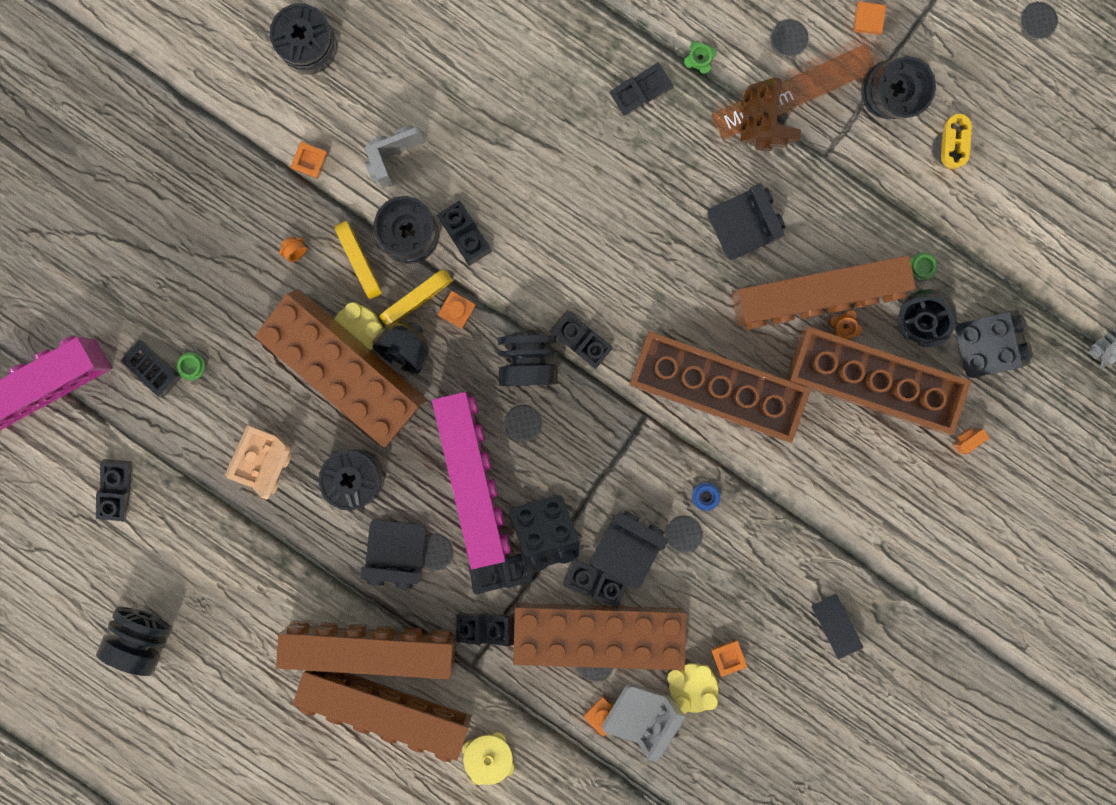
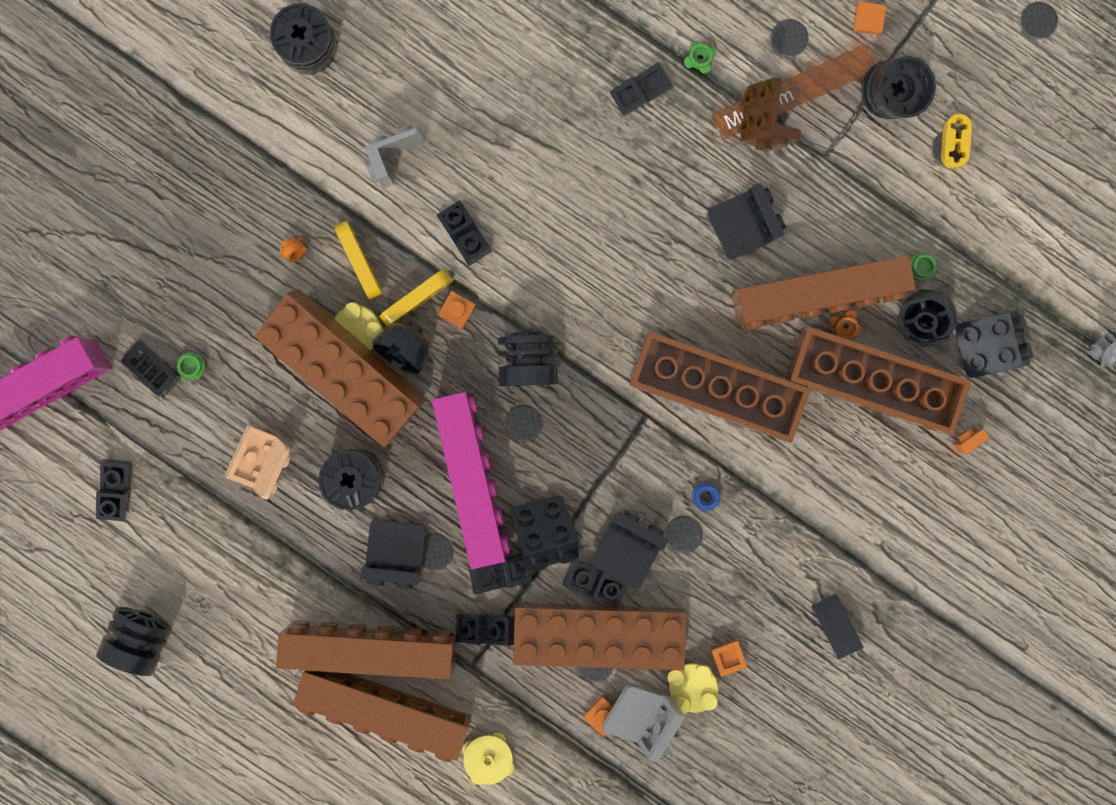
(309, 160): orange plate -> none
(406, 214): black wheel -> none
(581, 339): black slope -> none

